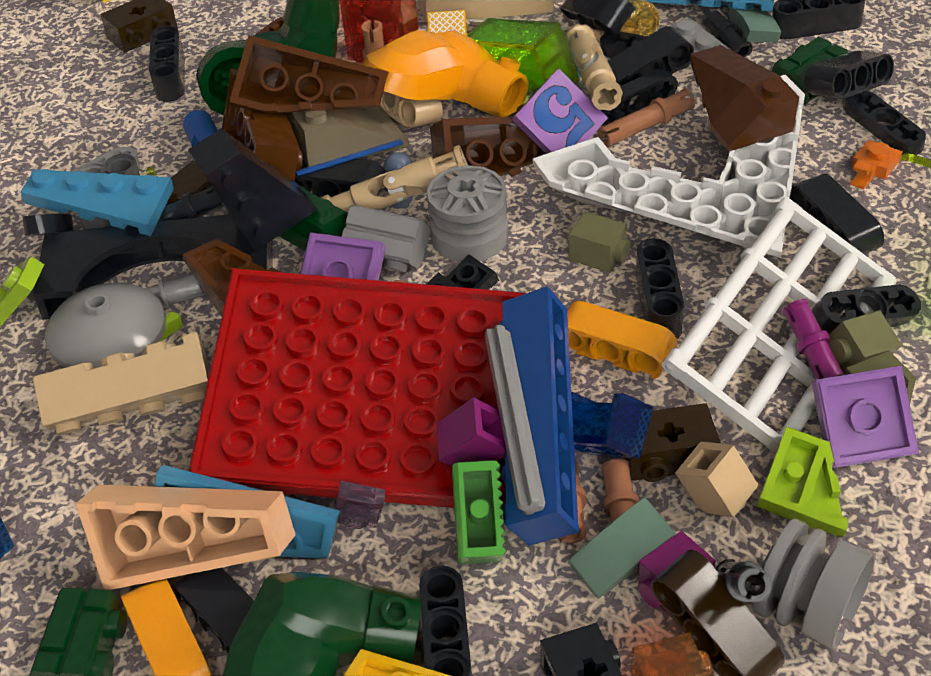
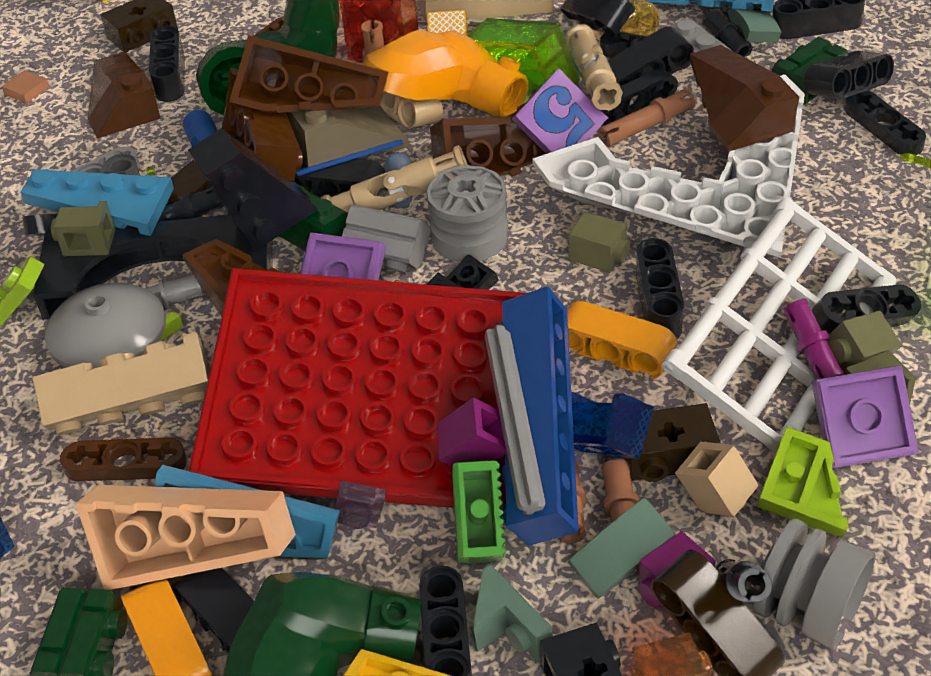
(25, 86): none -> nougat tile
(84, 230): none -> olive brick
(112, 449): none -> reddish brown beam
(120, 96): none -> reddish brown wedge
(504, 610): none -> sand green slope
(838, 211): black beam -> none
(874, 160): orange plate -> none

